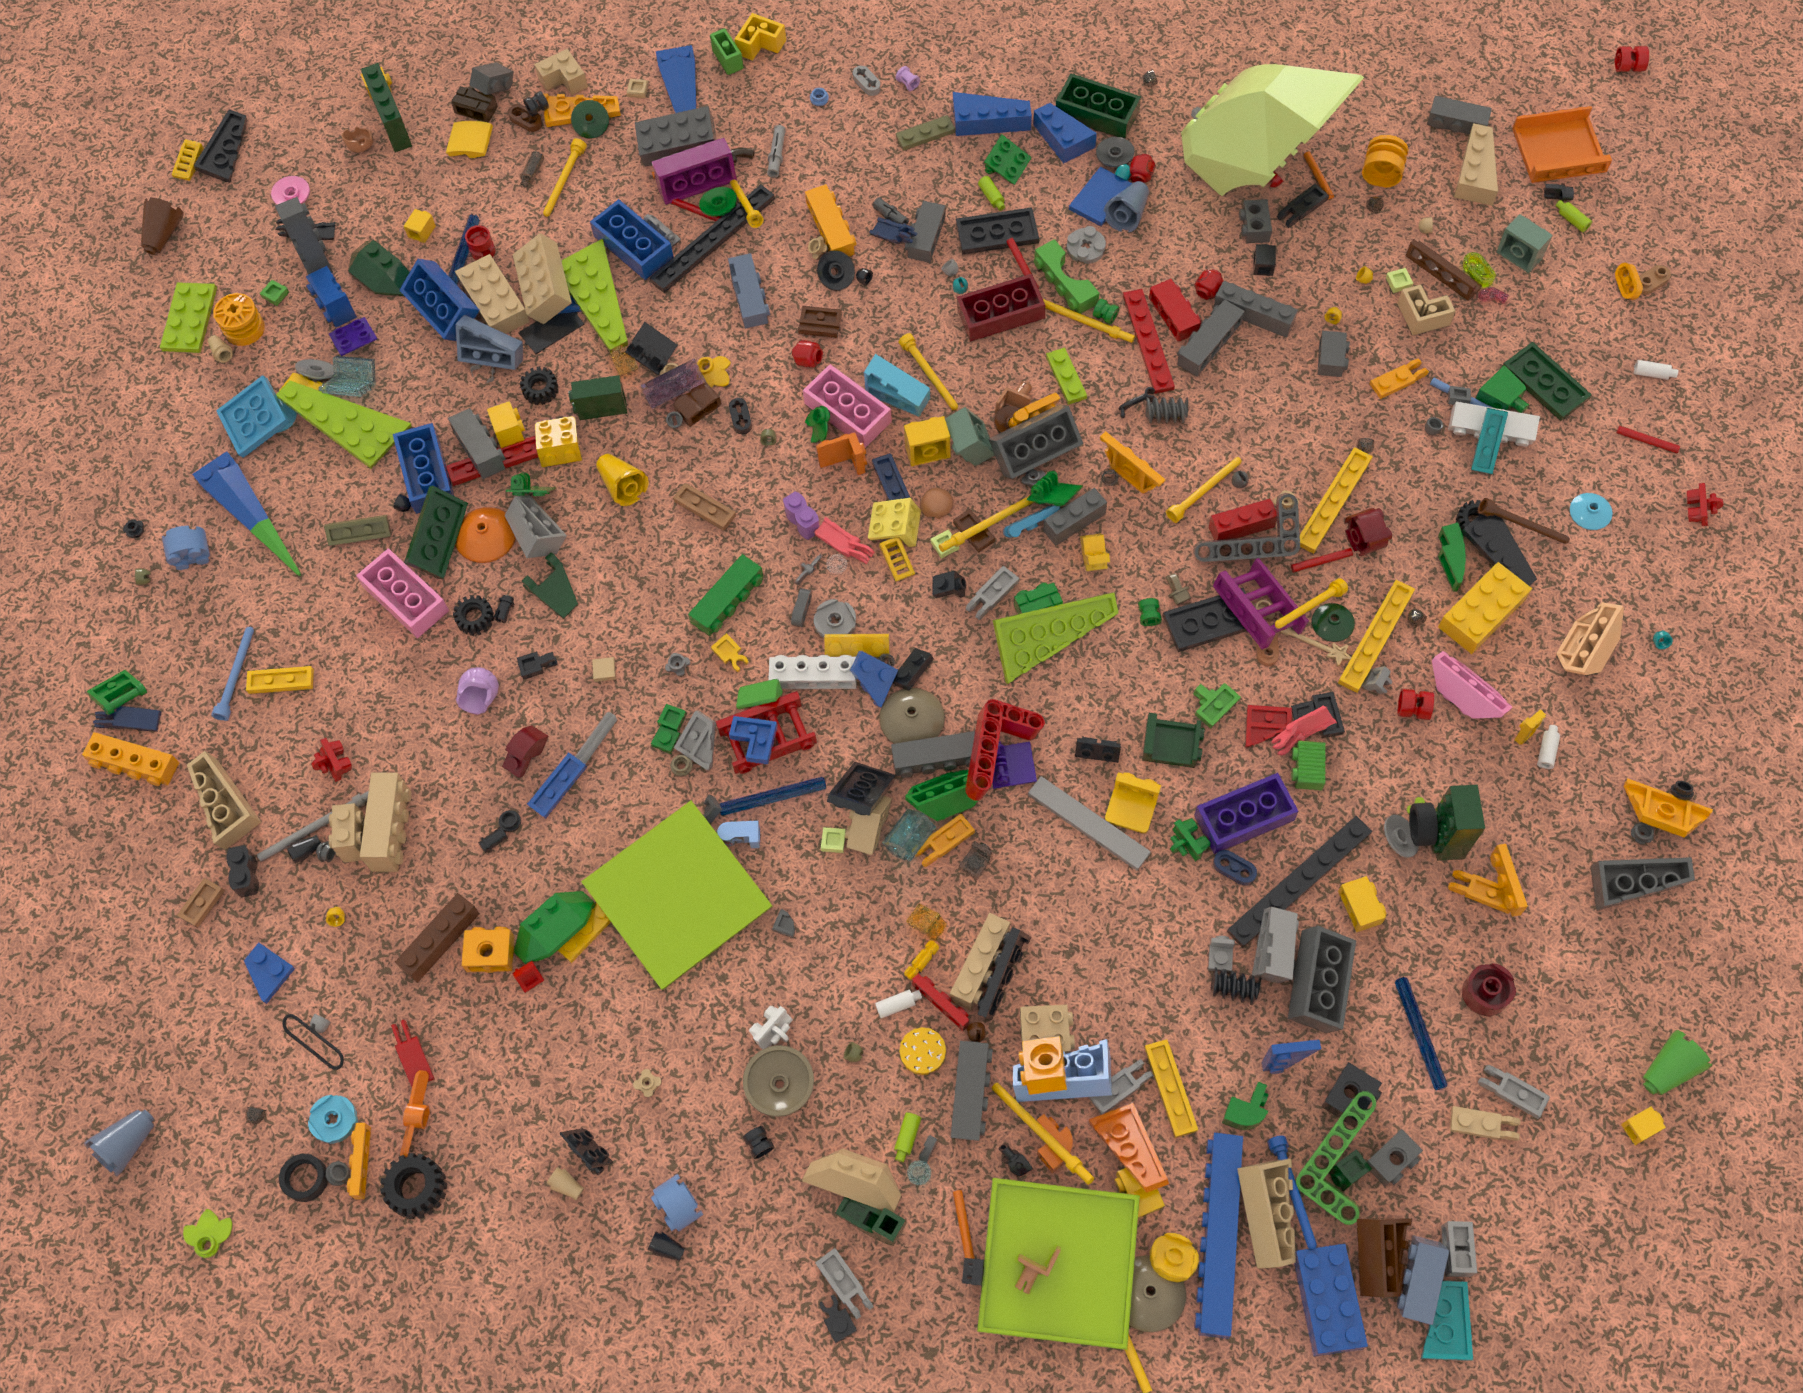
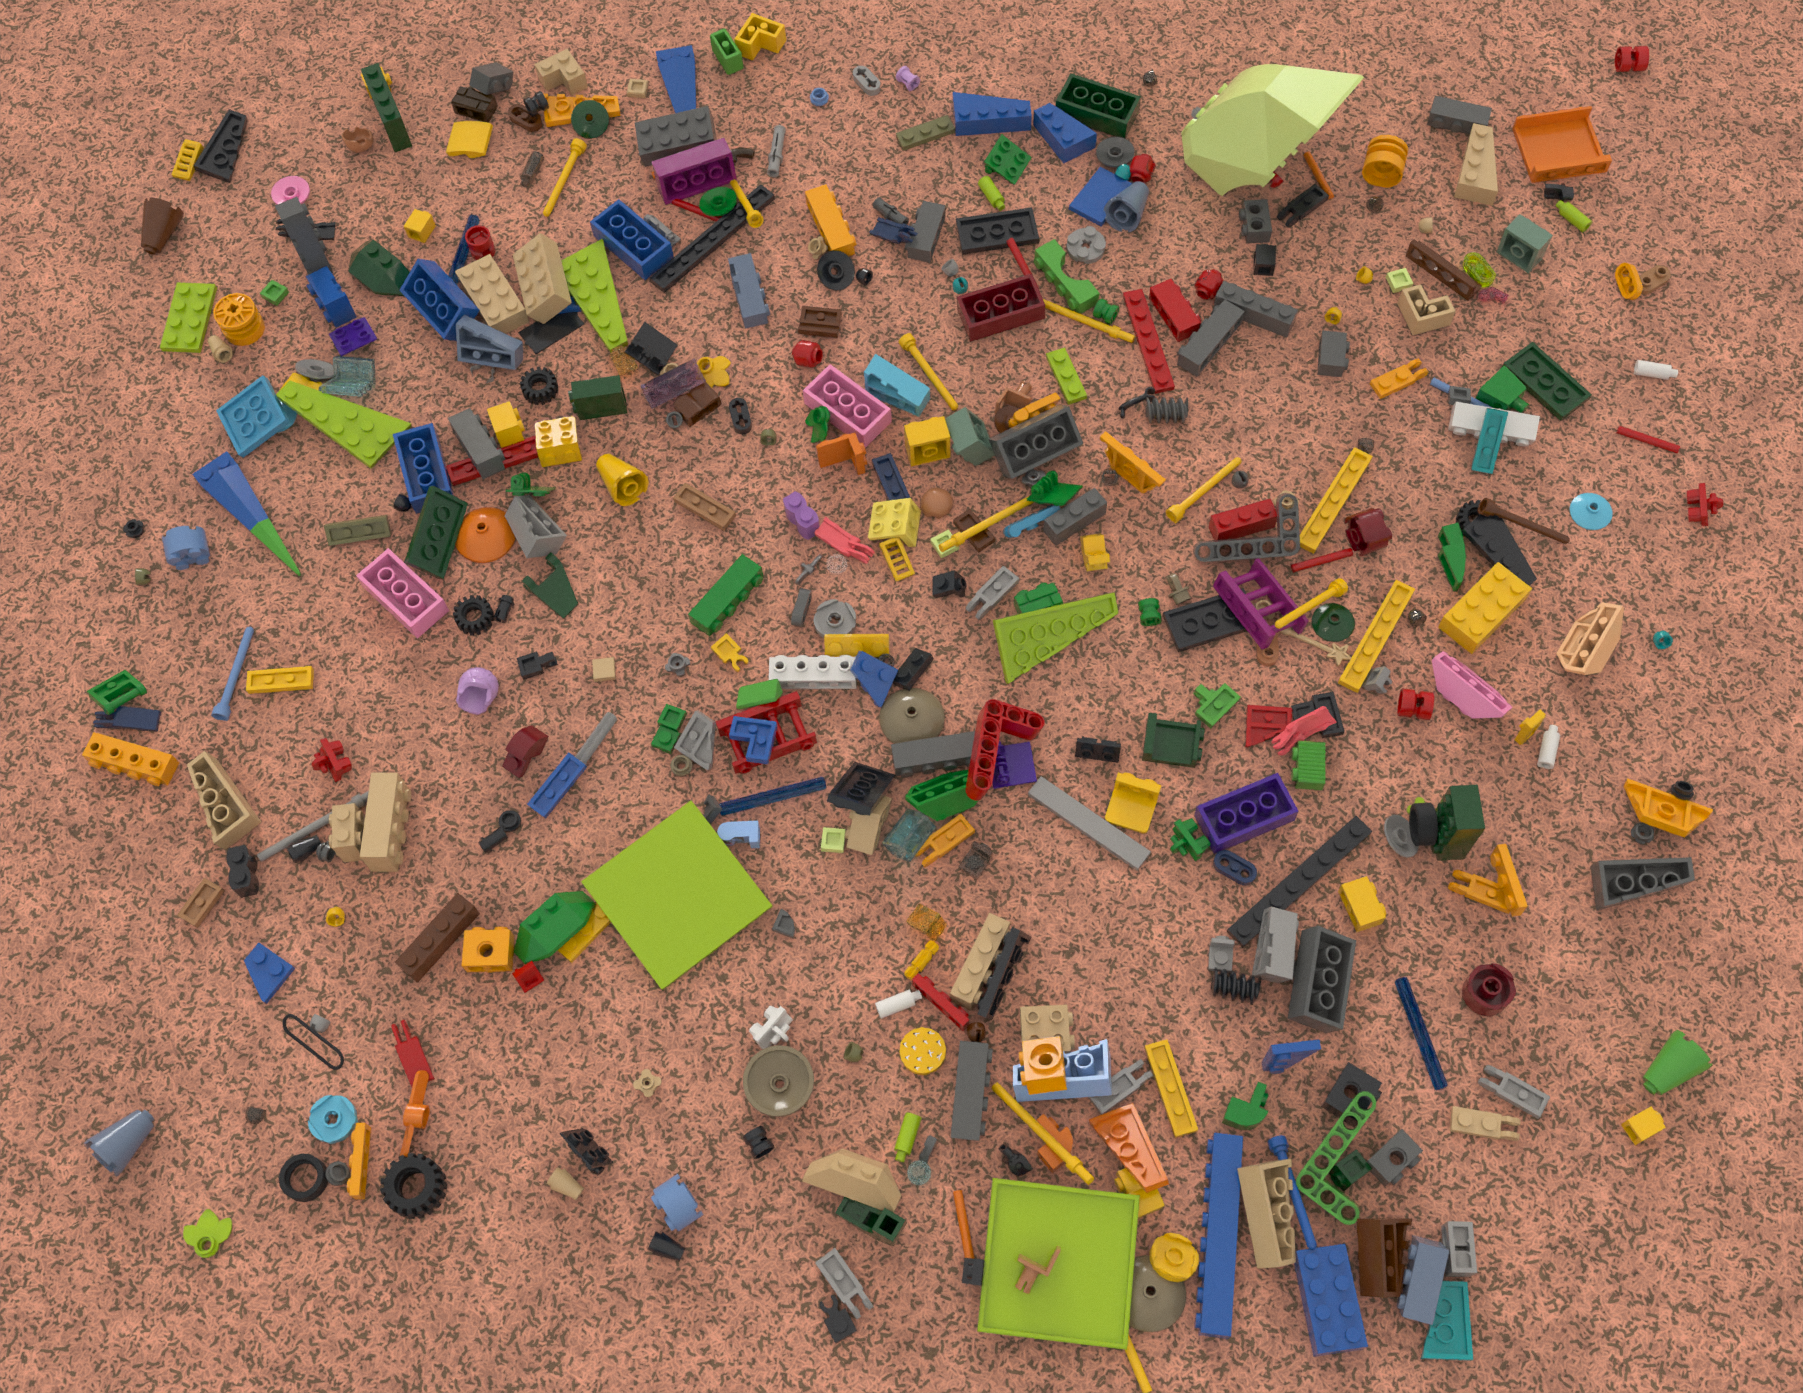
(1433, 426): dark grey hinge -> none

